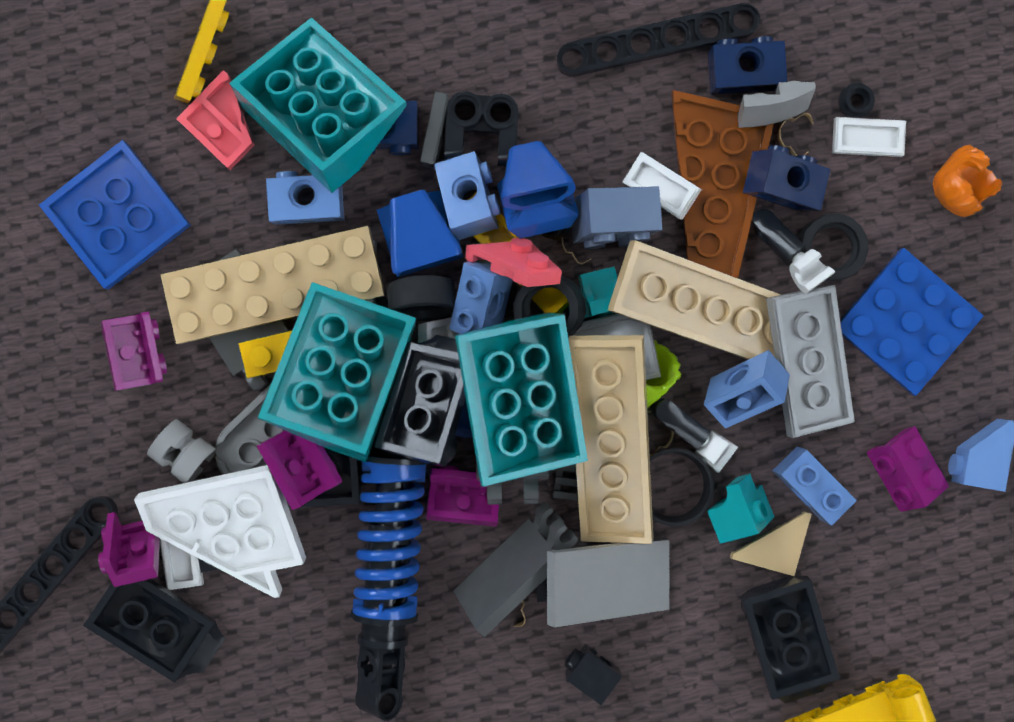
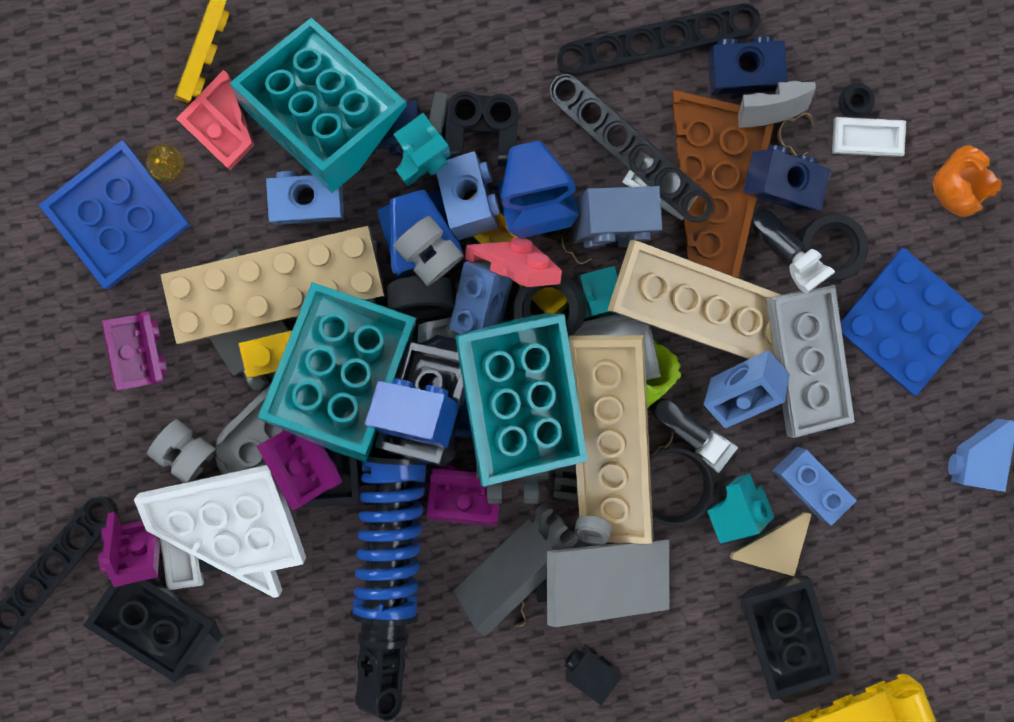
(164, 163): none -> clear yellow tile
(413, 412): none -> brick
(418, 241): none -> light grey wheel
(422, 150): none -> teal brick
(592, 530): none -> light grey tile
(628, 151): none -> black beam
(908, 470): magenta bracket -> none

